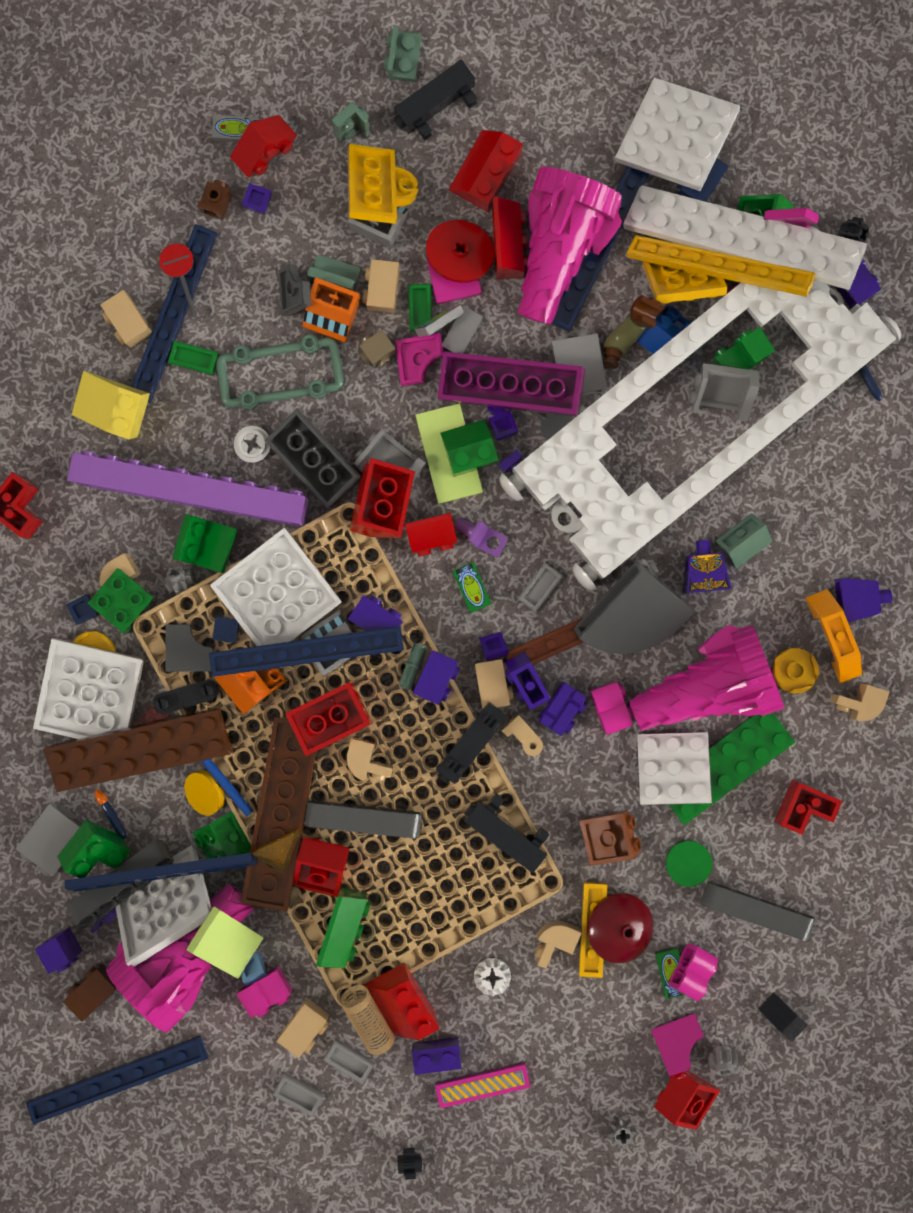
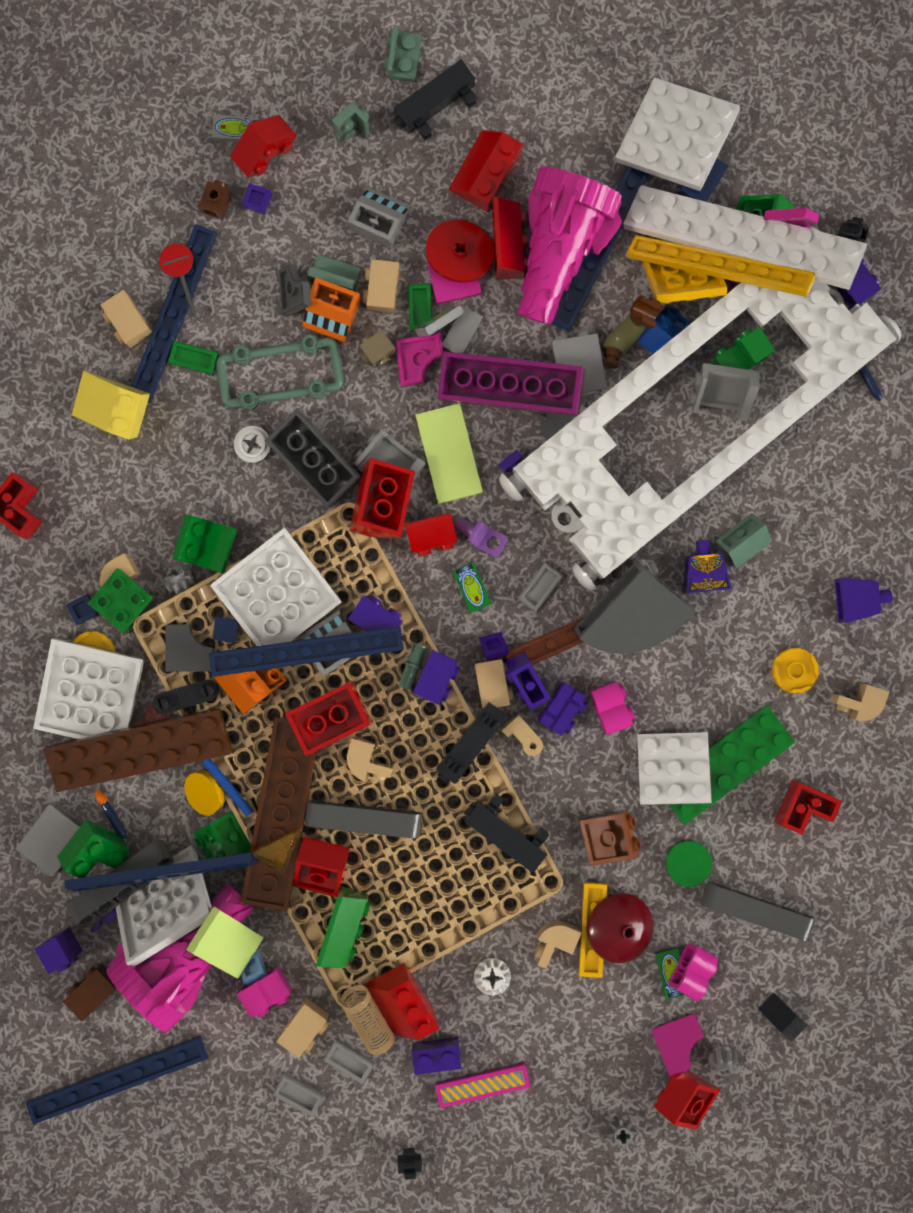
(187, 489): medium lavender brick -> none
(377, 184): yellow plate -> none
(469, 448): green slope -> none
(502, 423): dark purple plate -> none
(729, 681): dark pink cone -> none
(838, 634): light orange slope -> none

